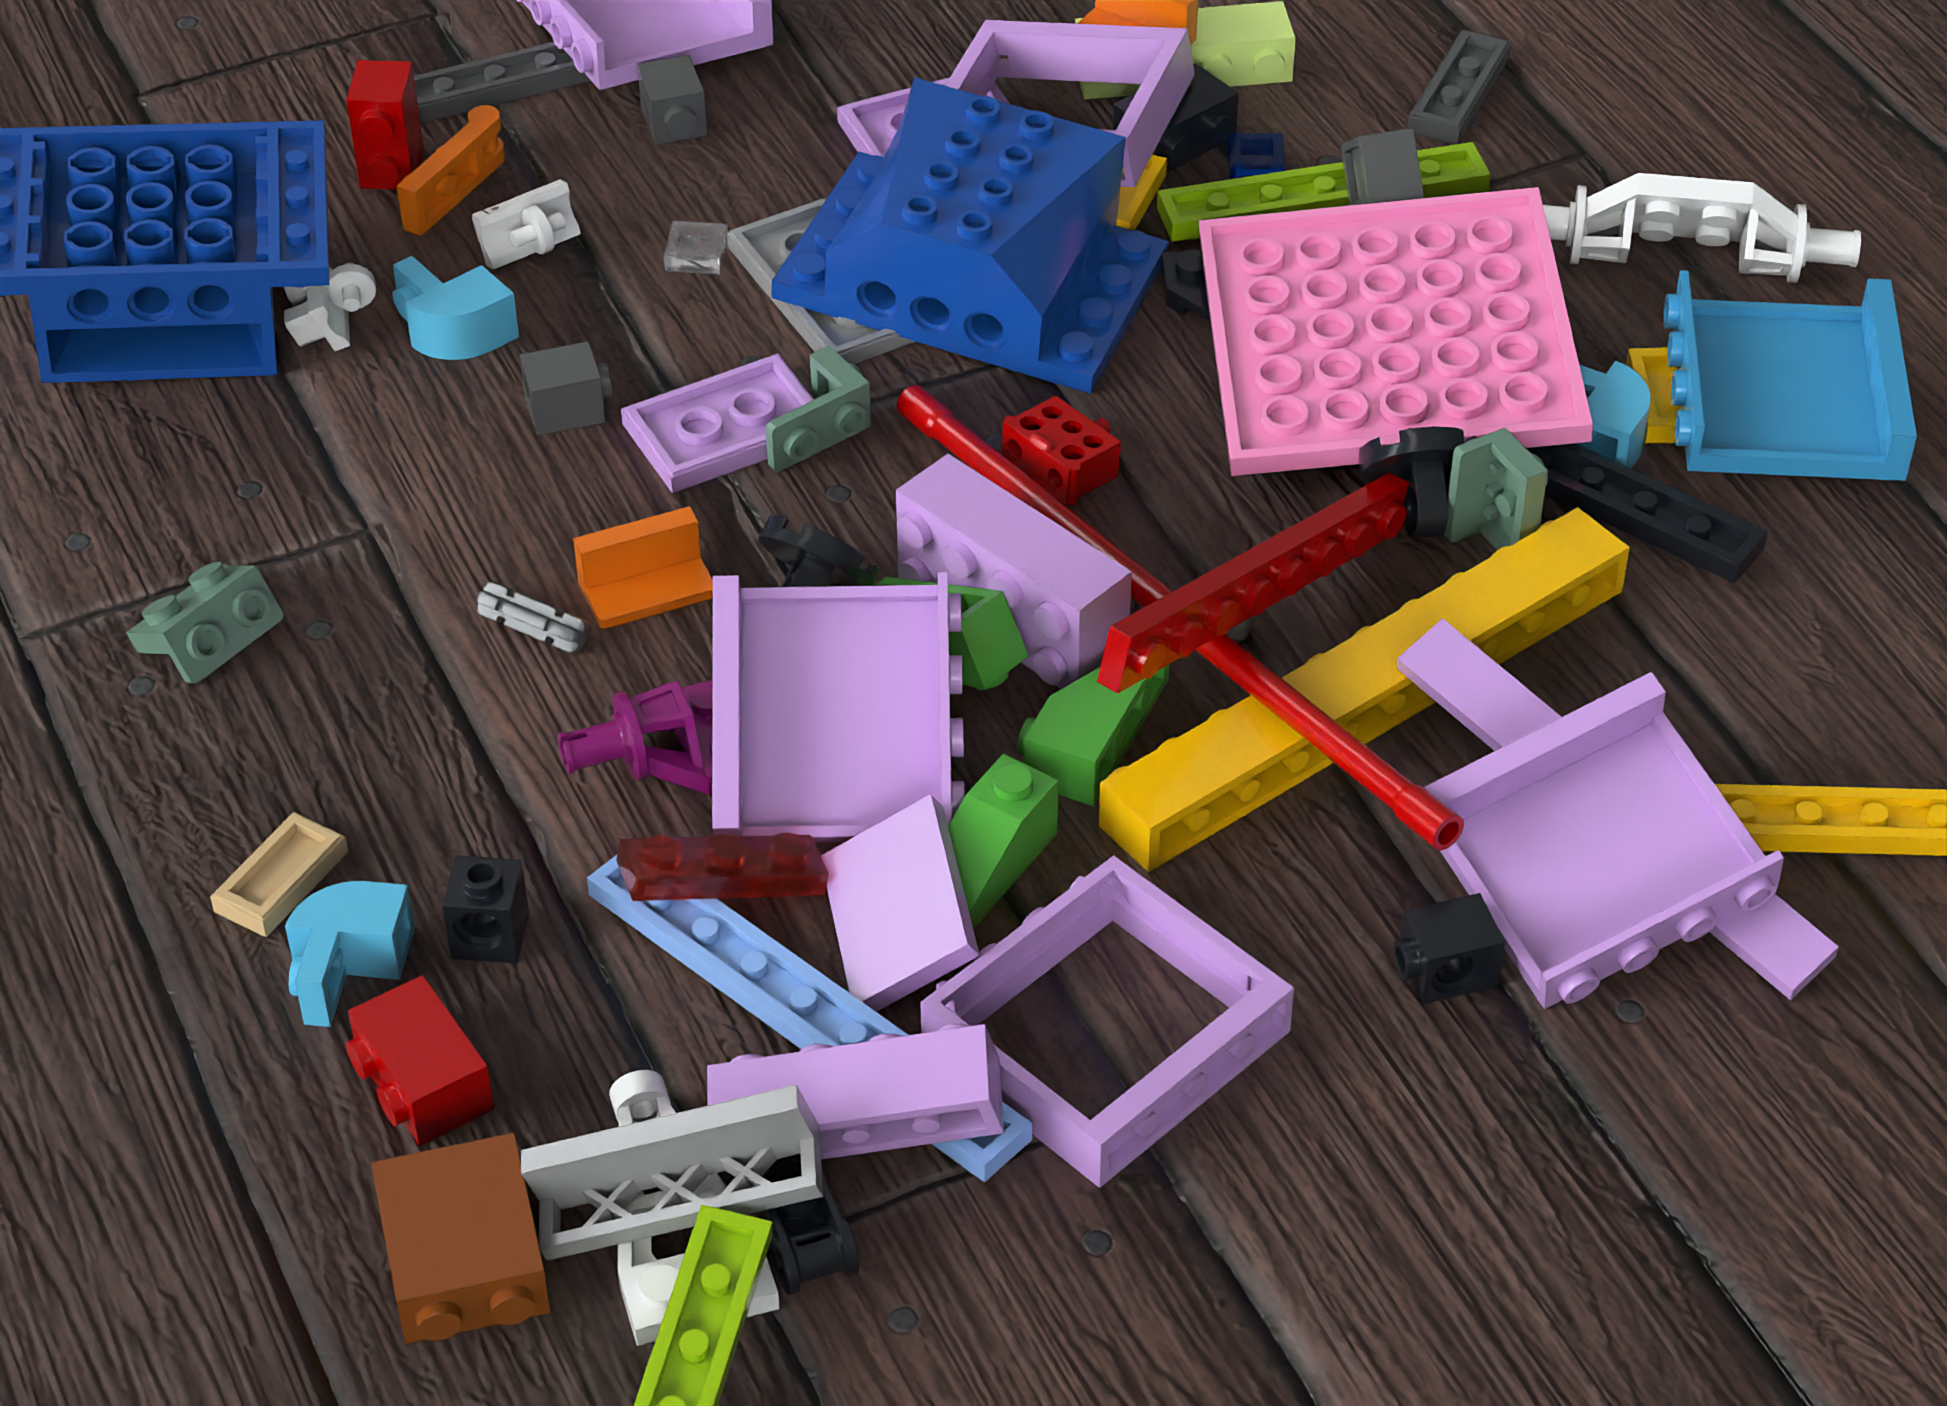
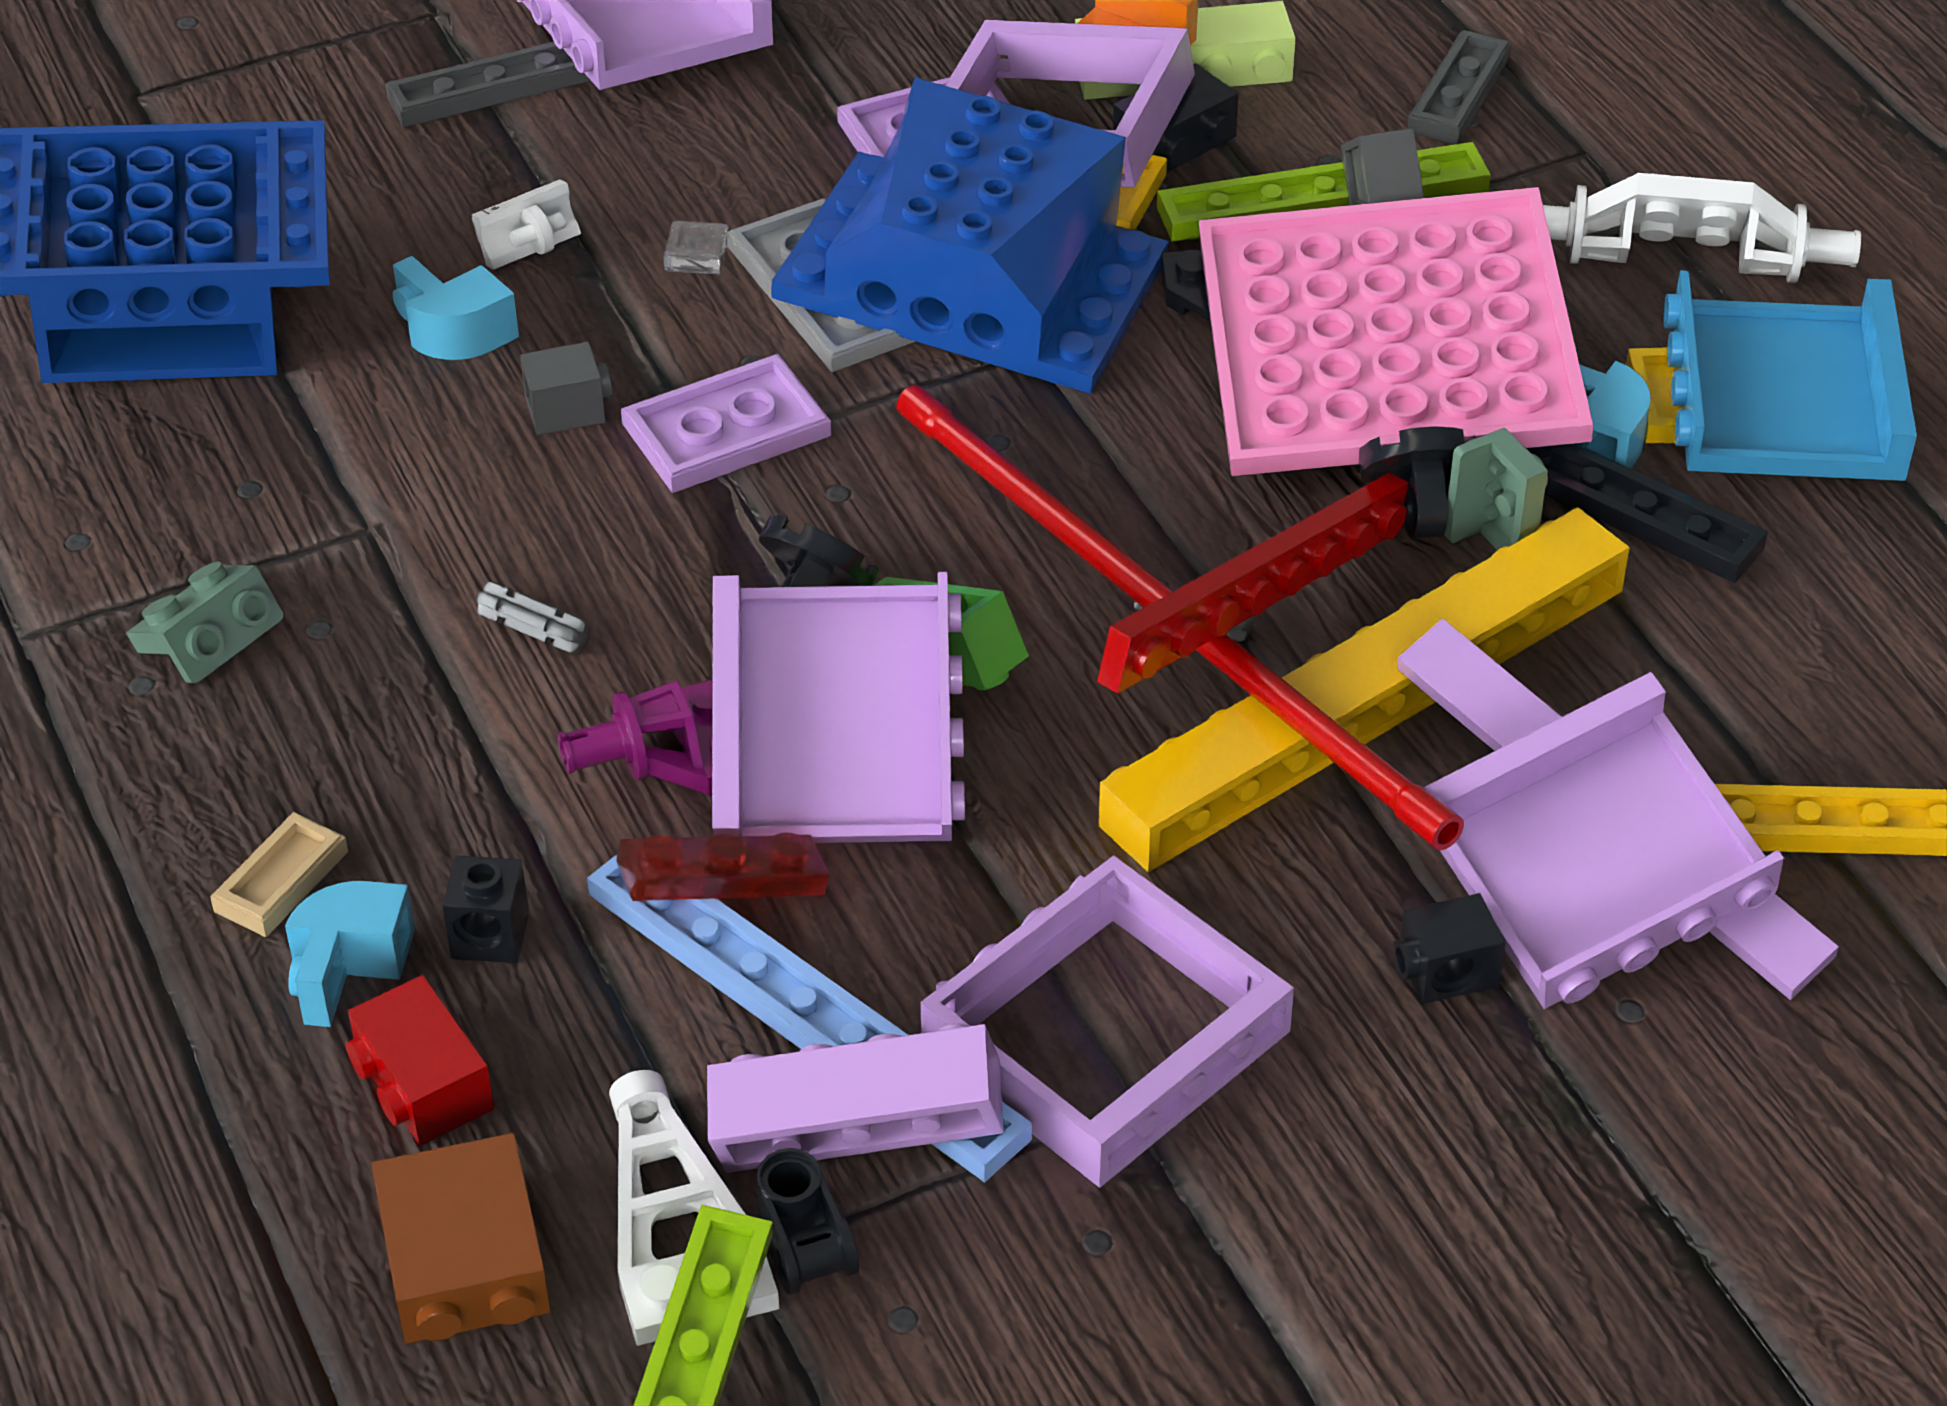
(324, 309): white hips -> none
(384, 123): red brick -> none
(452, 171): orange plate -> none
(642, 568): orange panel -> none
(672, 99): dark grey brick -> none
(675, 1156): light grey fence -> none
(836, 413): sand green bracket -> none
(899, 905): lavender tile -> none
(988, 539): lavender brick -> none
(1002, 830): bright green slope -> none
(1063, 450): red piece -> none
(1087, 732): bright green slope -> none
(1255, 154): clear blue tile -> none

